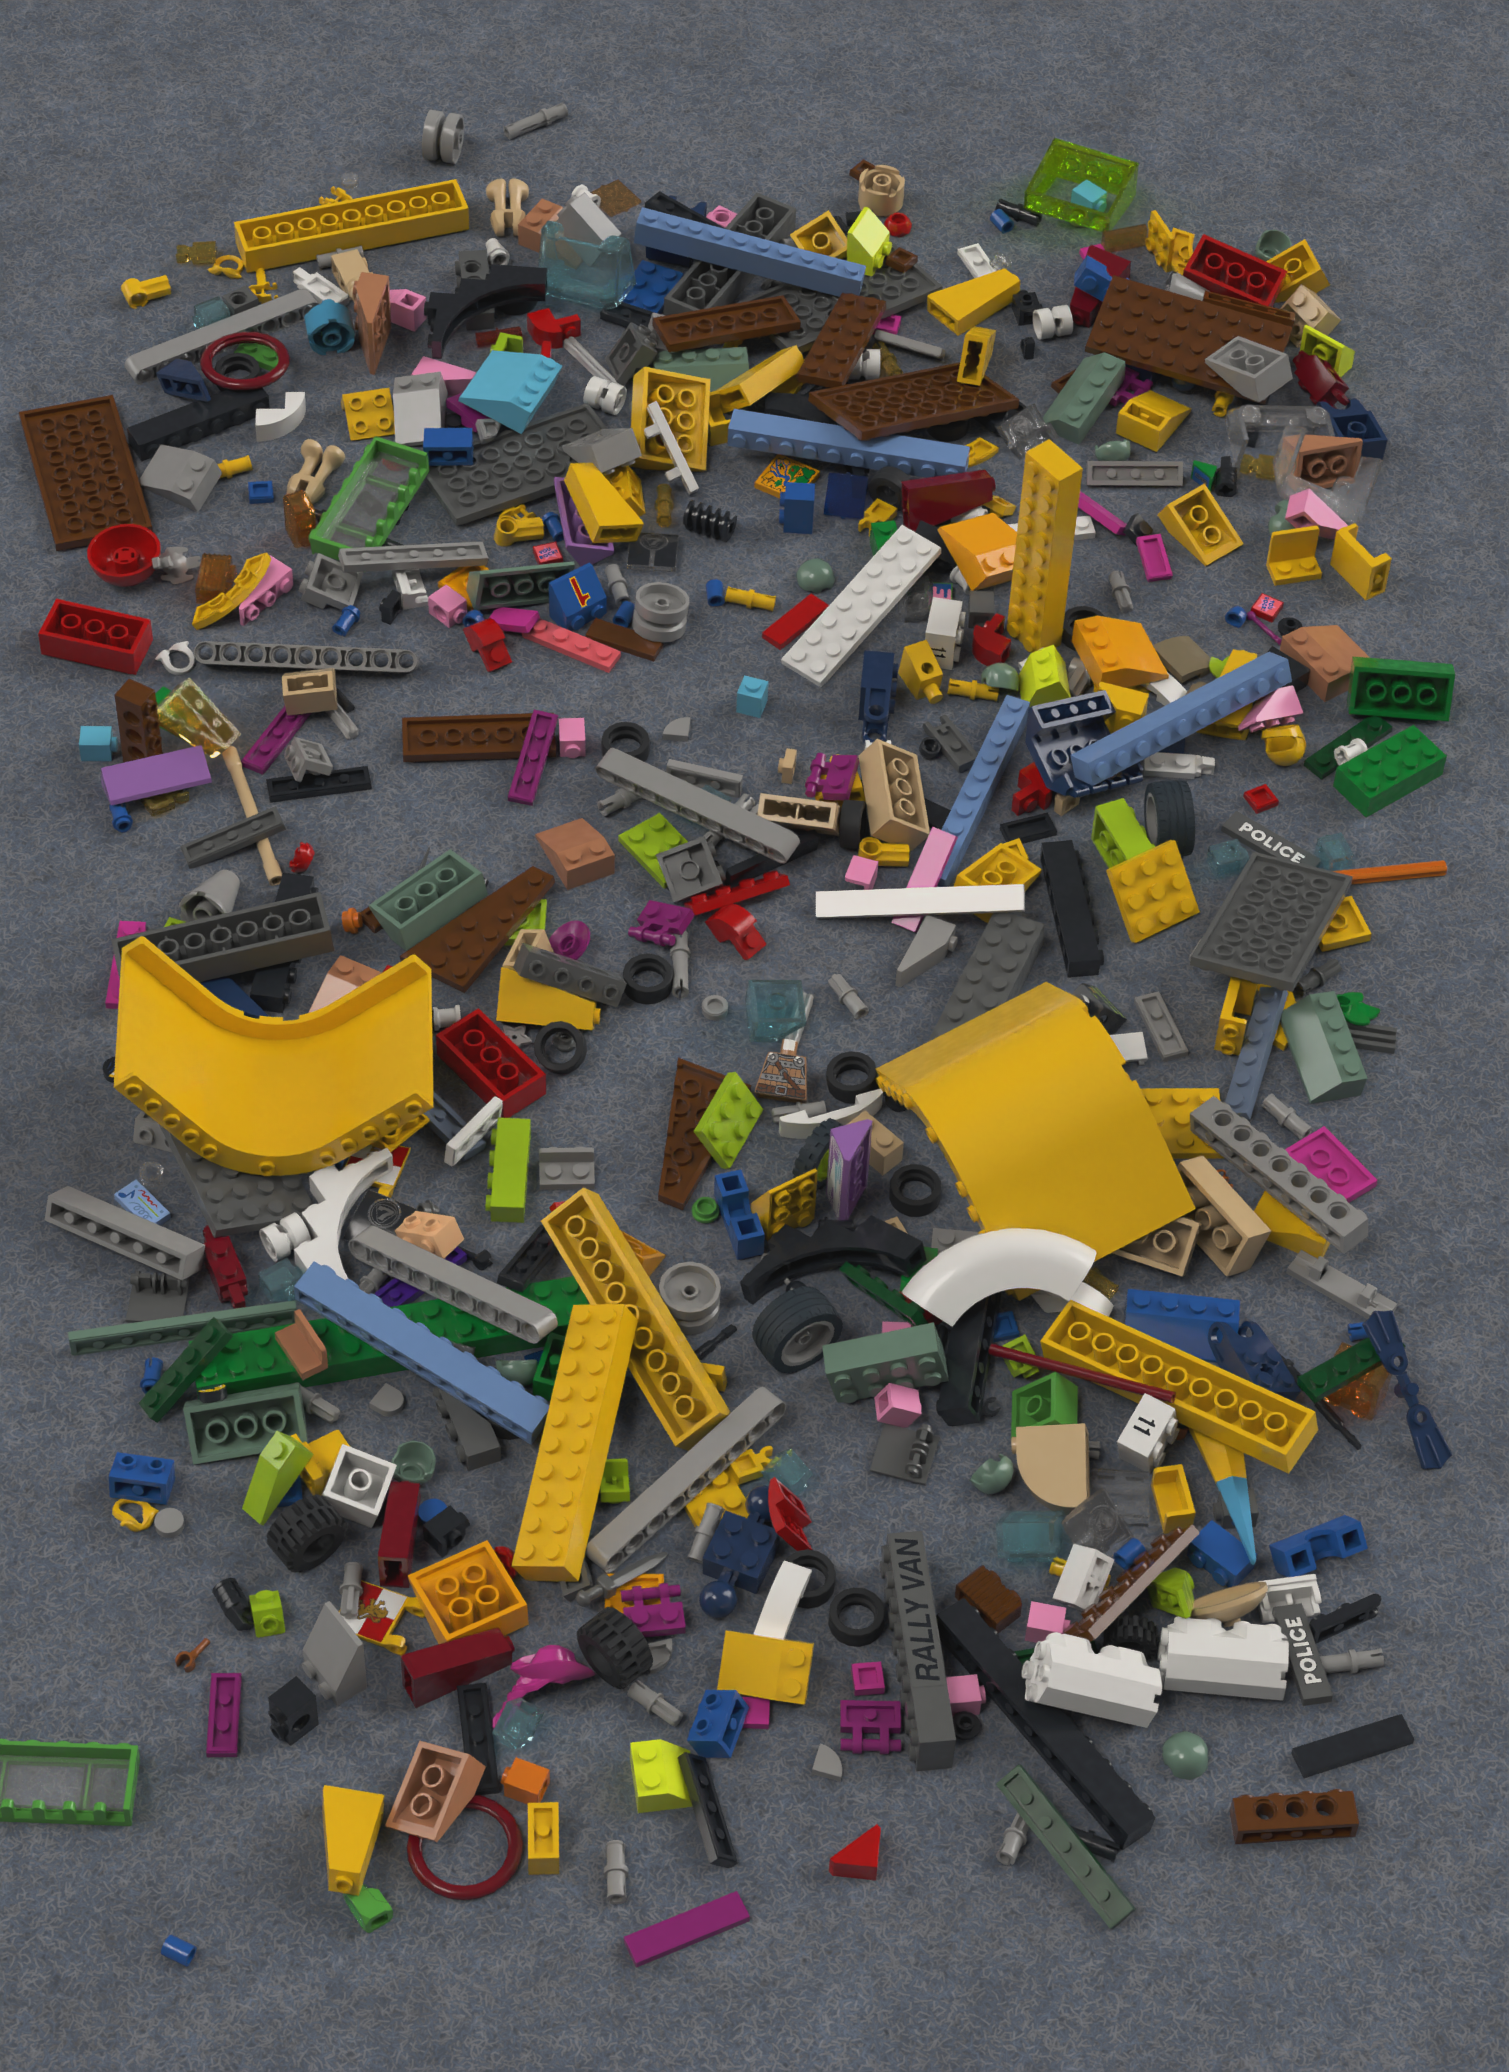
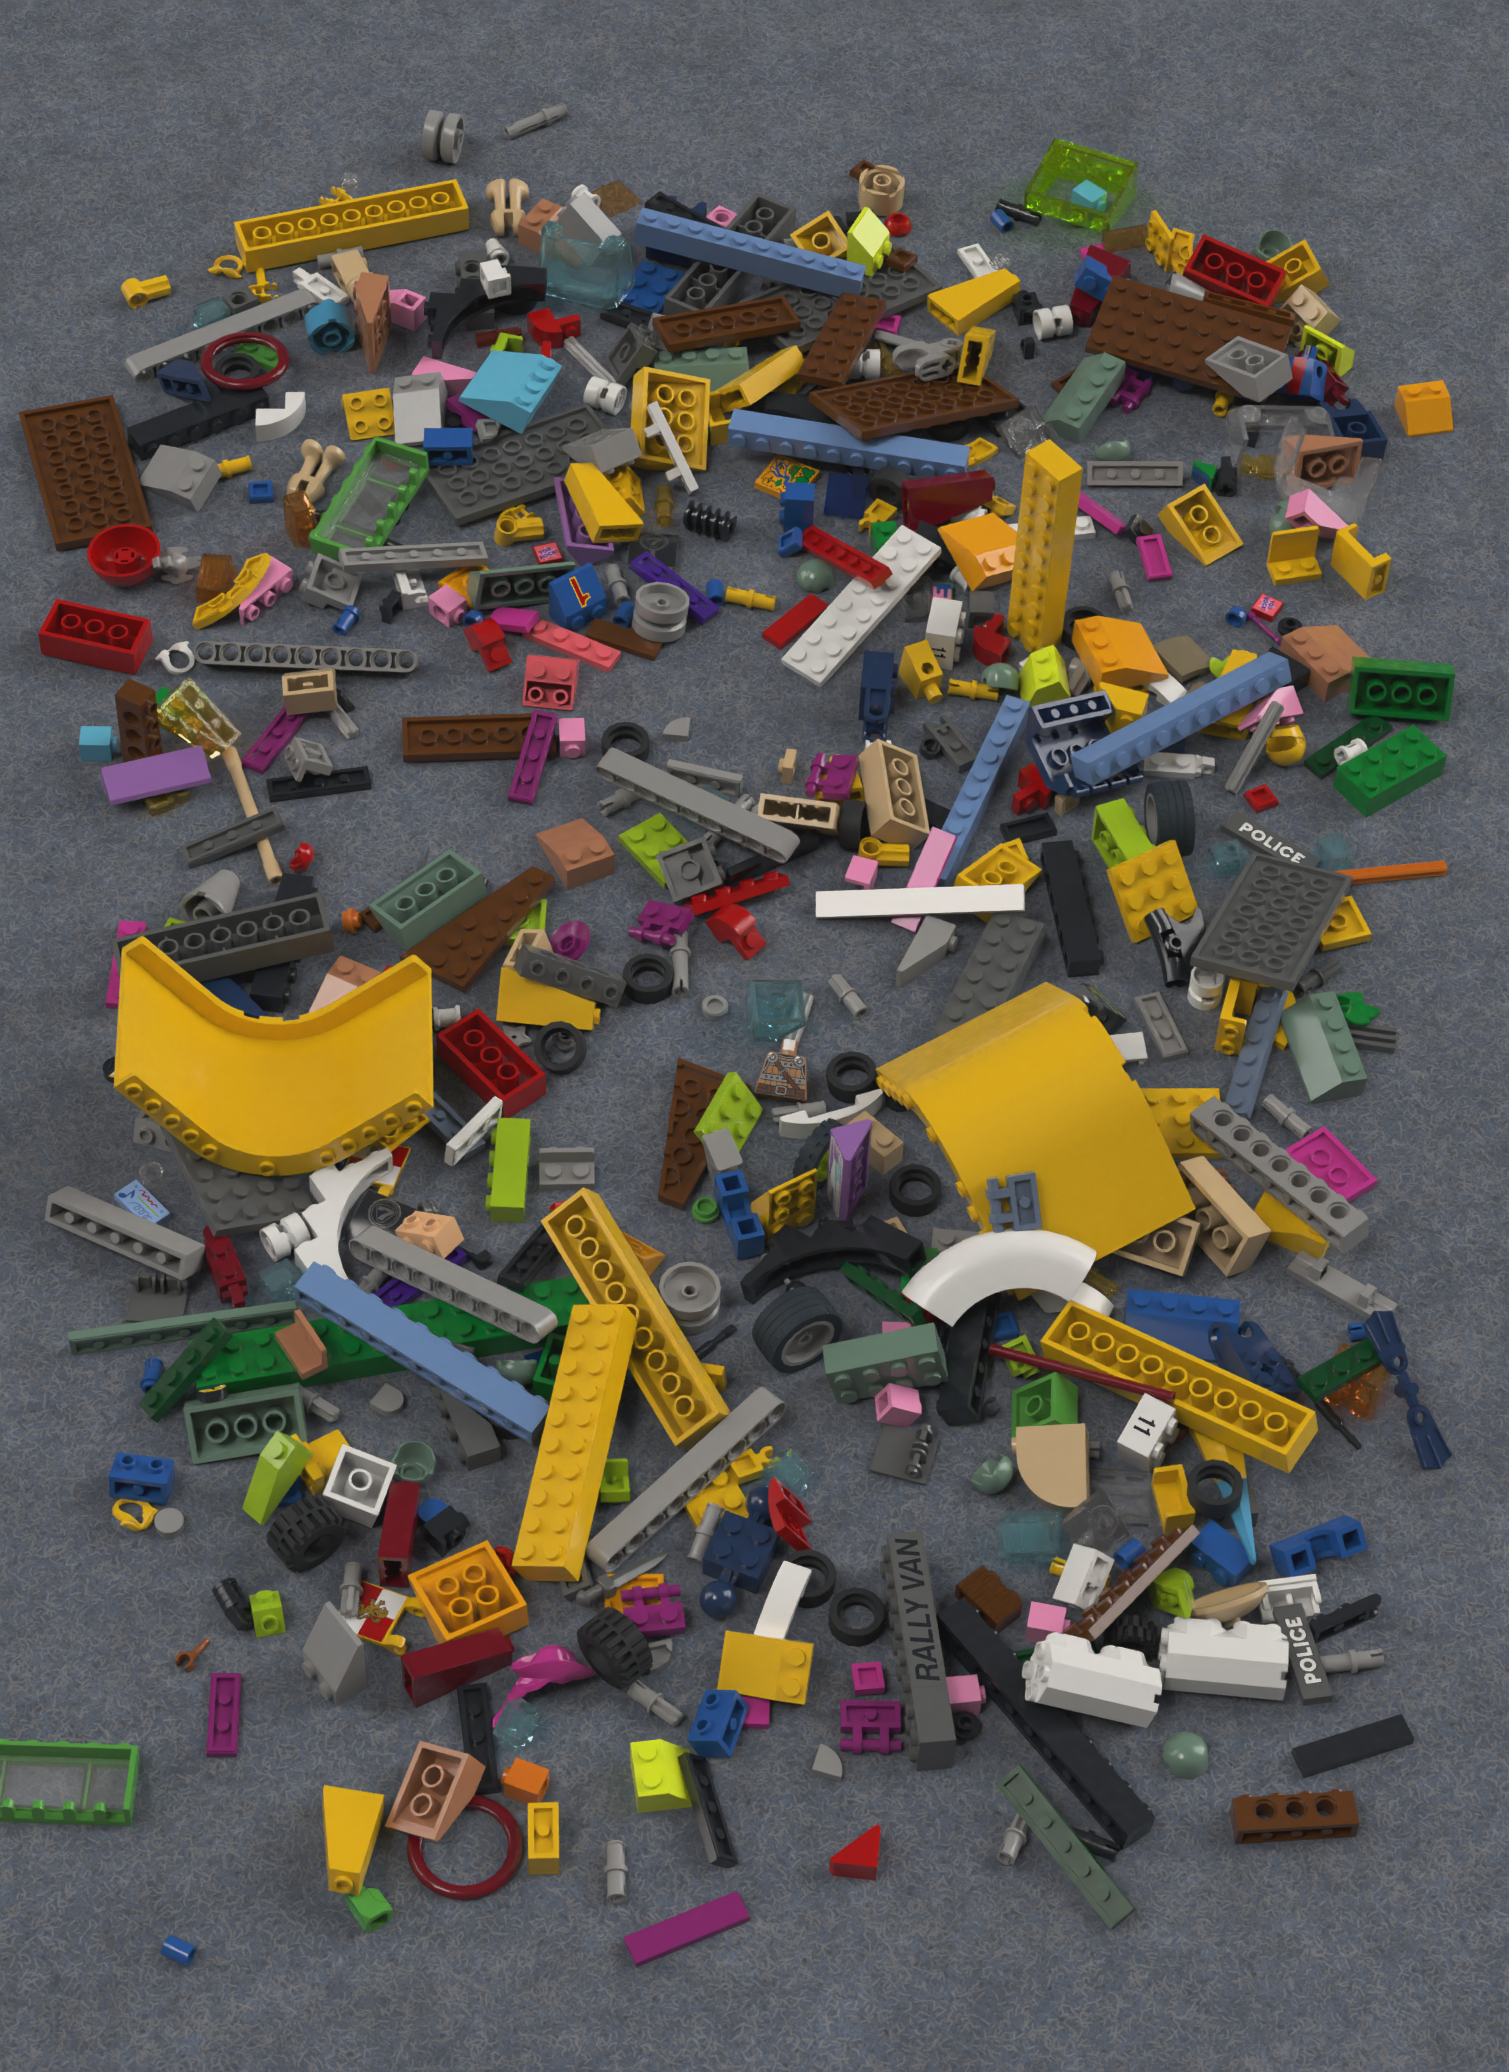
(121, 820): blue pin -> none
(199, 253): clear yellow plate -> none
(292, 1711): black brick -> none
(495, 279): none -> white brick
(550, 682): none -> coral slope
(552, 522): blue pin -> none
(653, 571): none -> dark purple plate
(721, 1153): none -> light grey slope
(752, 696): medium azure brick -> none
(789, 542): none -> blue tile
(845, 557): none -> red plate
(929, 360): none -> light grey piece
(1022, 1200): none -> sand blue plate
(1150, 419): yellow slope -> none
(1175, 944): none -> black pin
(1205, 989): none -> white wheel
(1210, 1506): none -> black tyre
(1254, 747): none -> light grey axle
(1307, 375): none -> blue torso
(1424, 408): none -> light orange slope

